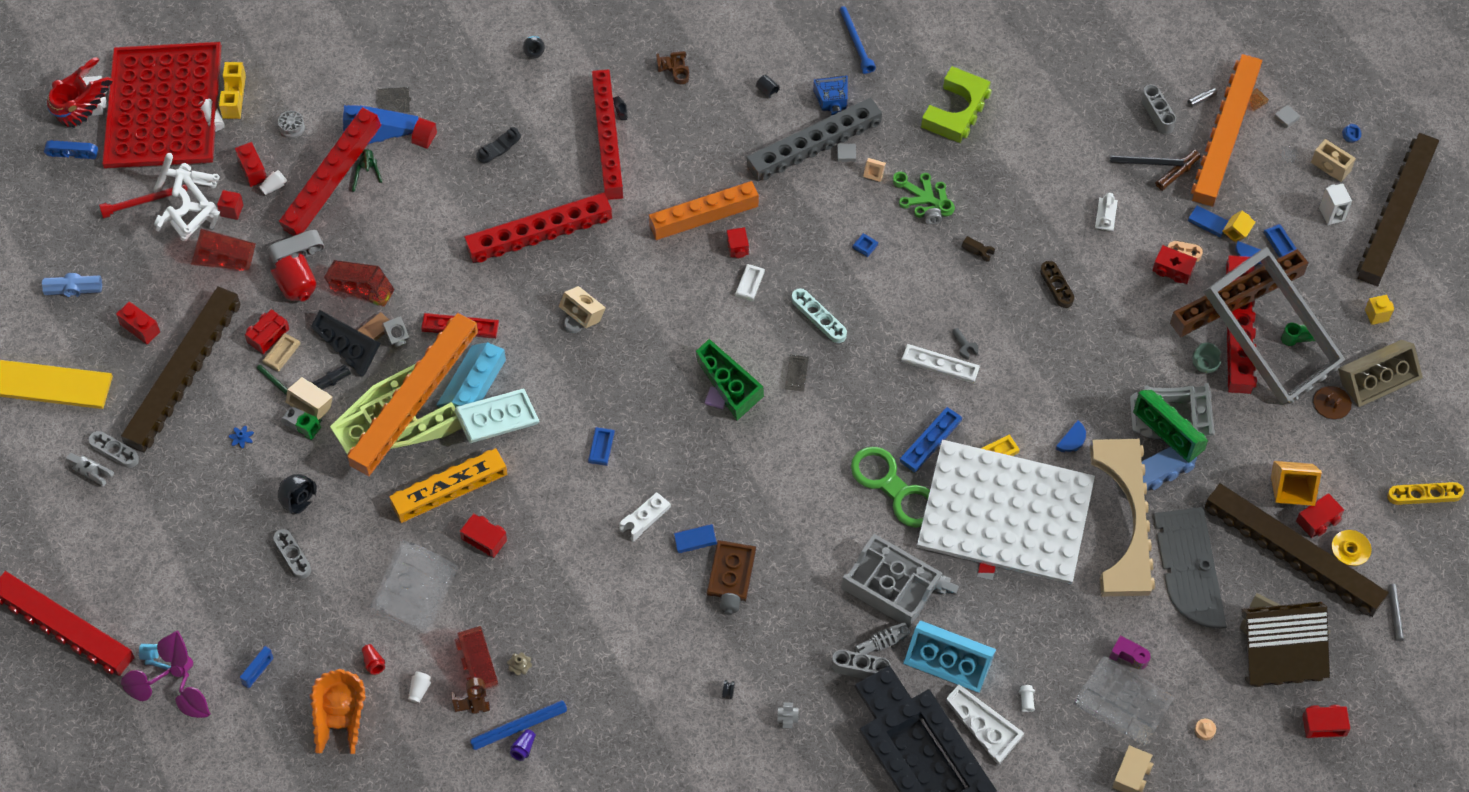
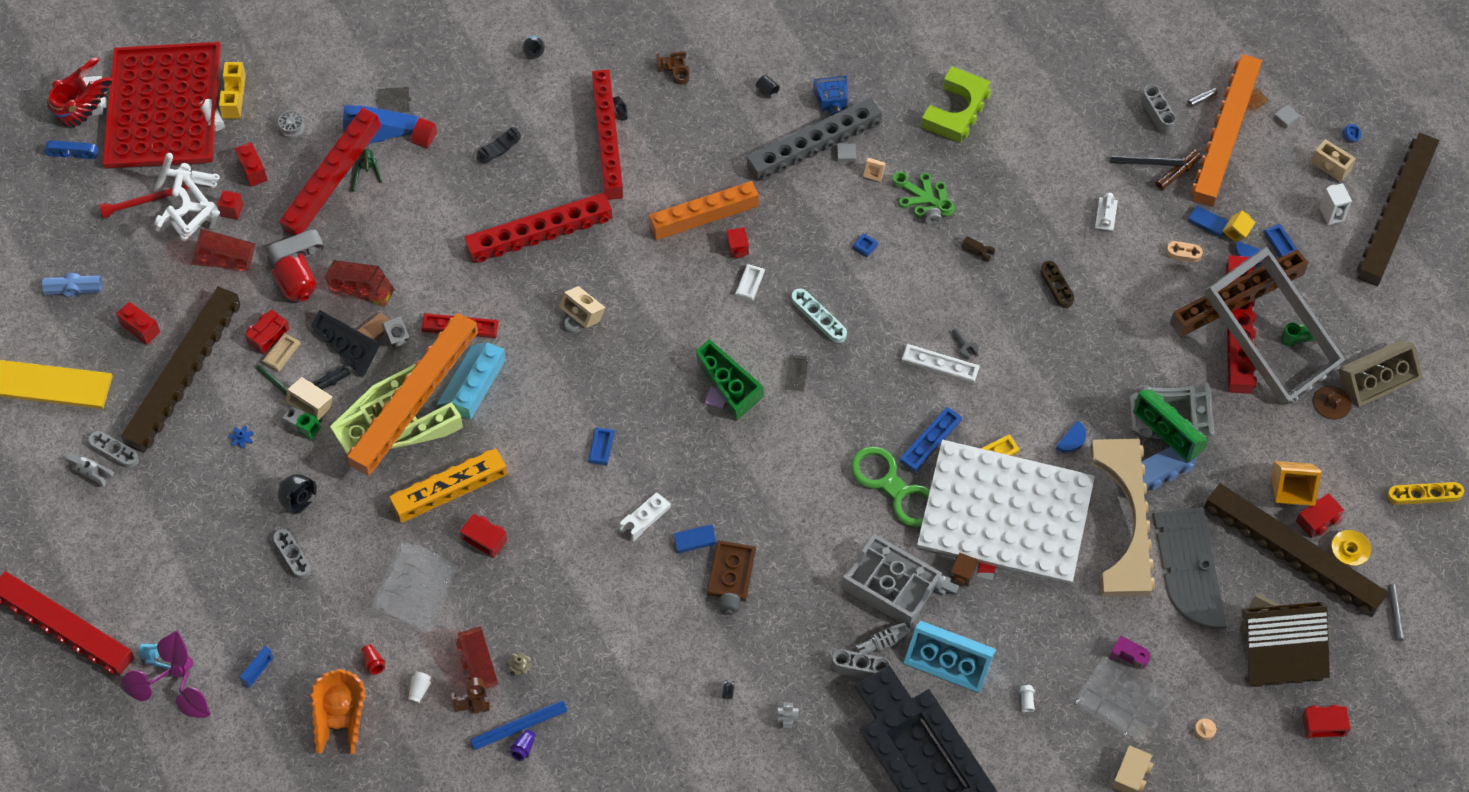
(273, 182): white cone -> none
(496, 415): light aqua tile -> none
(866, 63): blue piece -> none
(963, 570): none -> reddish brown brick
(986, 725): white wing -> none
(1174, 264): red brick -> none
(1209, 353): sand green hair -> none
(1379, 309): yellow brick -> none

